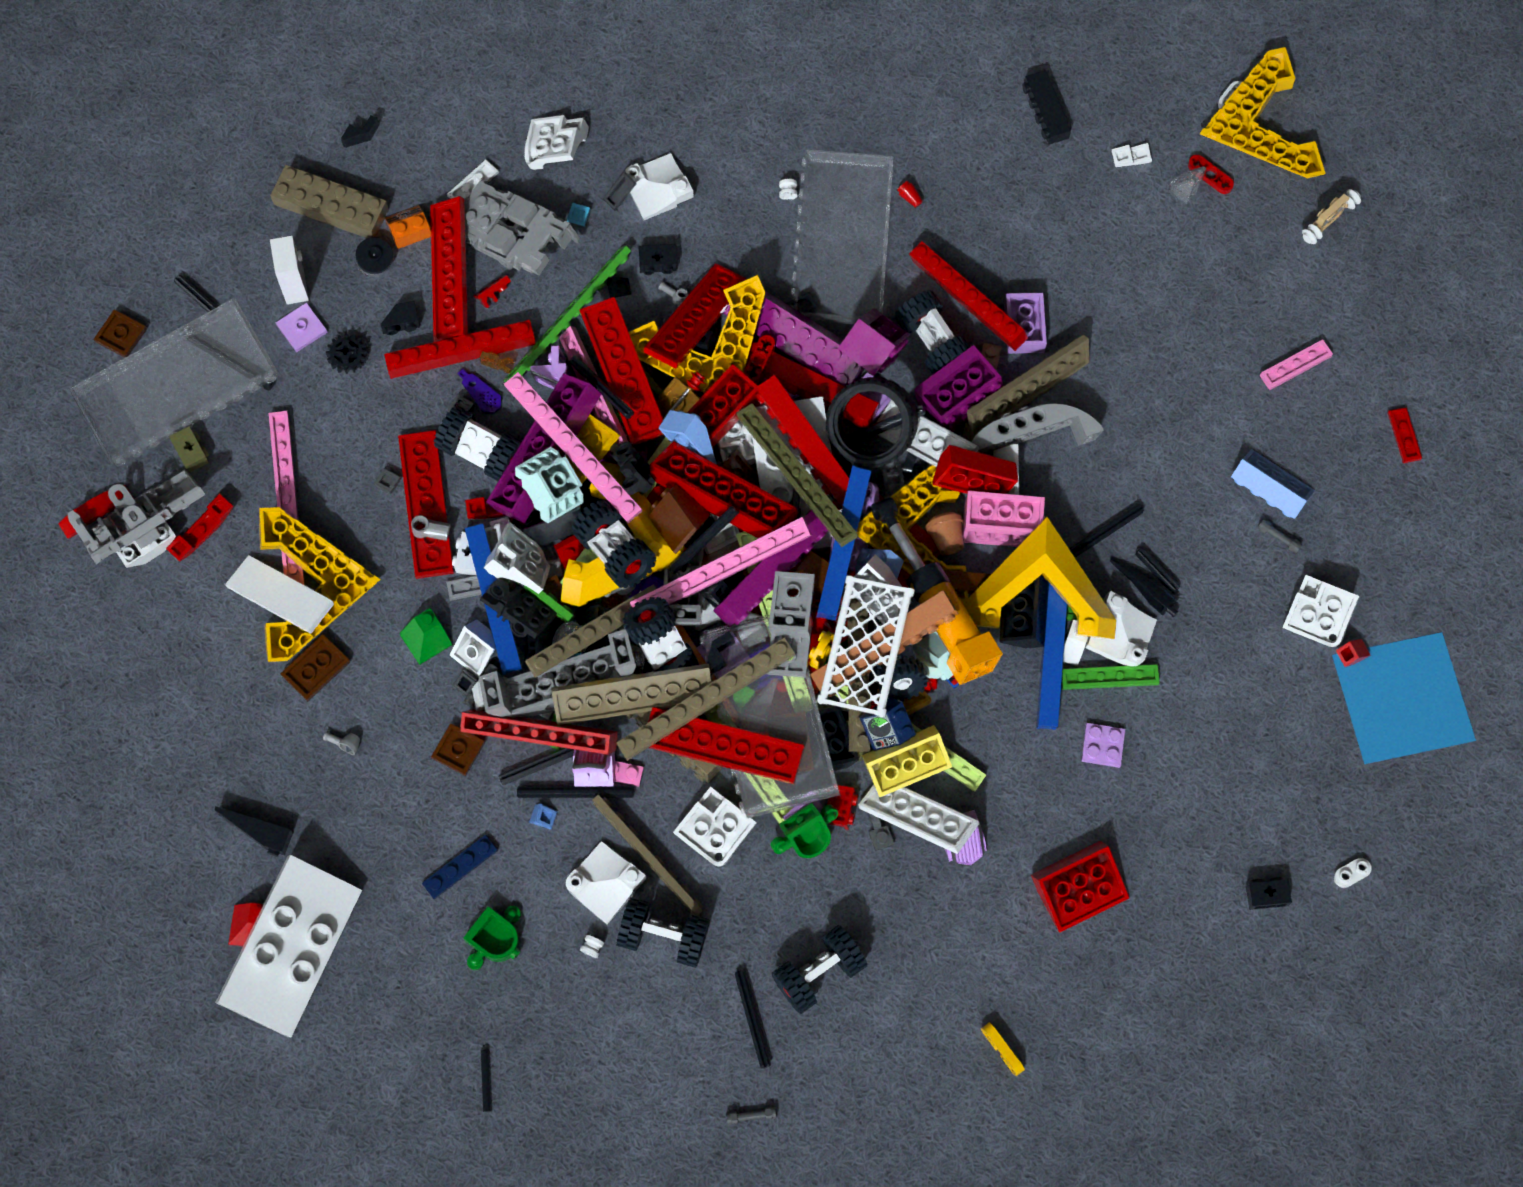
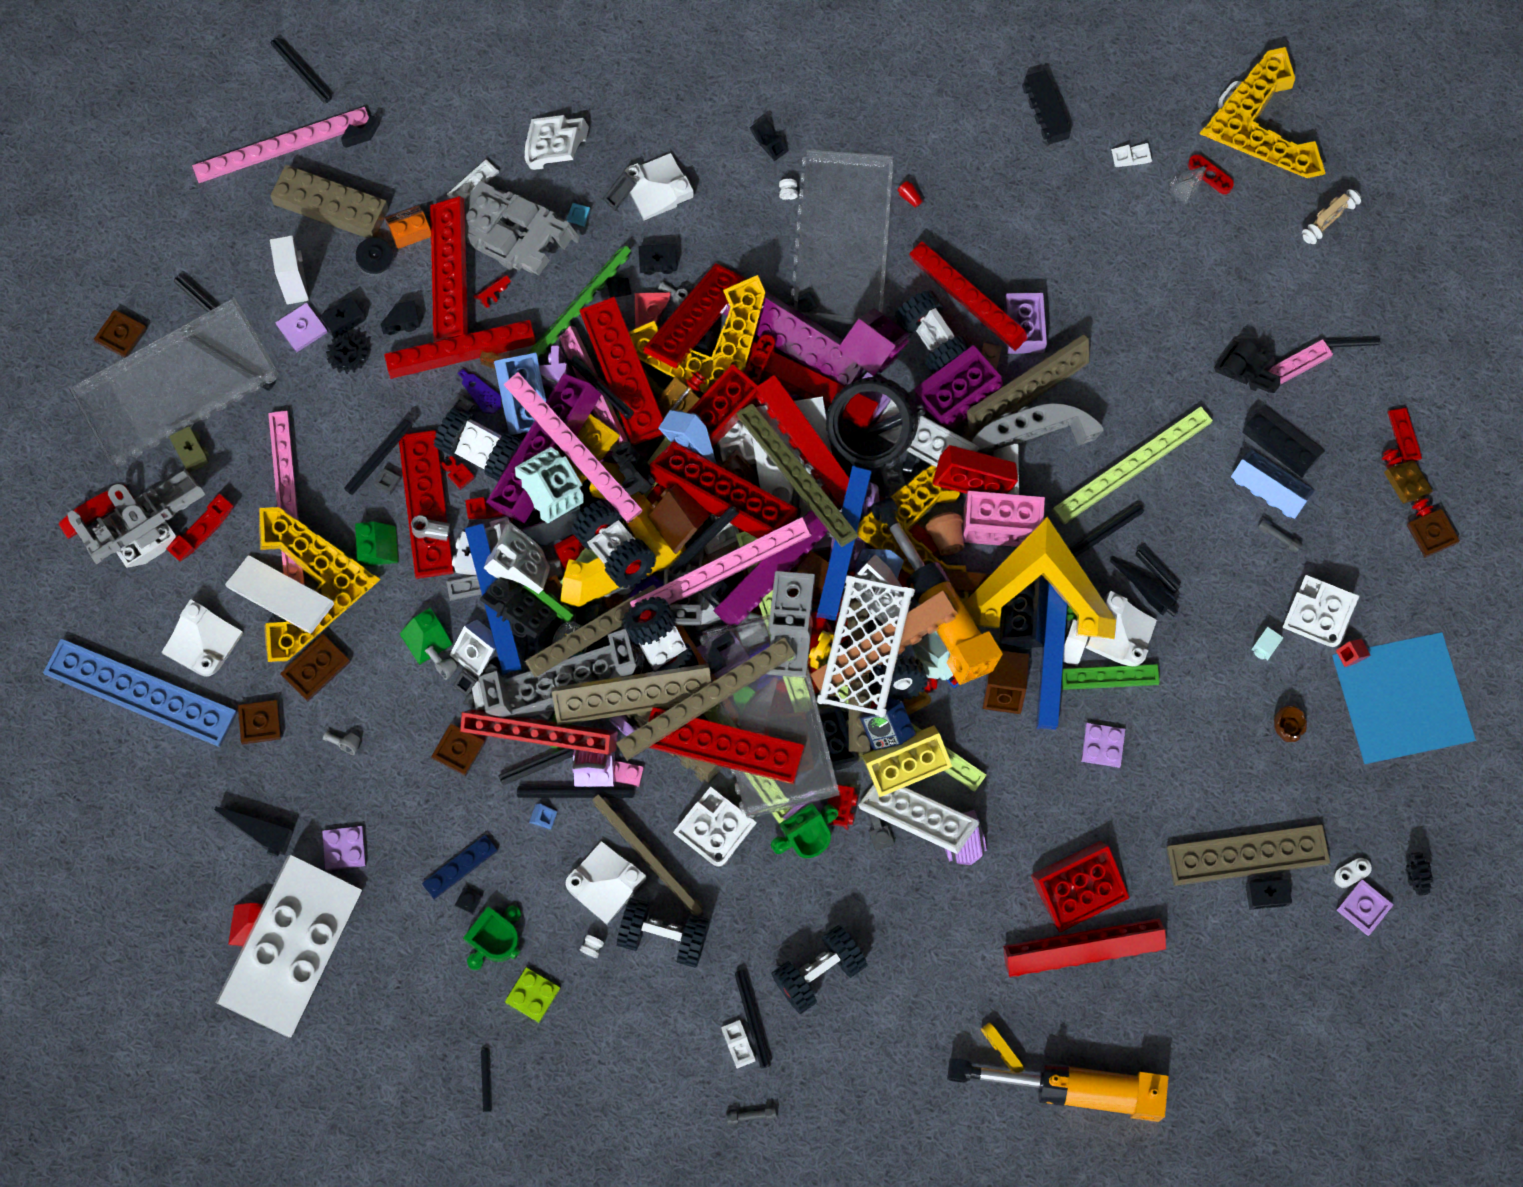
(140, 692): none -> medium blue plate
(201, 639): none -> white slope
(259, 722): none -> reddish brown plate
(279, 145): none -> bright pink plate
(302, 72): none -> black axle
(344, 848): none -> lavender plate
(351, 318): none -> black brick
(376, 543): none -> green slope
(378, 457): none -> black axle
(447, 665): none -> light grey bar
(458, 474): none -> red plate
(468, 901): none -> black plate
(527, 365): none -> light blue slope
(532, 995): none -> lime plate
(621, 723): none -> lavender plate
(649, 307): none -> coral wing
(738, 1044): none -> white slope
(770, 142): none -> black slope
(1007, 684): none -> reddish brown slope
(1062, 1085): none -> light orange piece
(1084, 947): none -> red brick
(1132, 465): none -> yellowish green plate
(1248, 364): none -> black plate
(1248, 855): none -> dark tan plate
(1267, 644): none -> light aqua brick
(1283, 441): none -> black slope
(1290, 723): none -> reddish brown hair
(1353, 342): none -> black bar
(1365, 907): none -> lavender plate
(1408, 482): none -> pearl gold plate
(1419, 873): none -> black gear
(1433, 533): none -> reddish brown plate

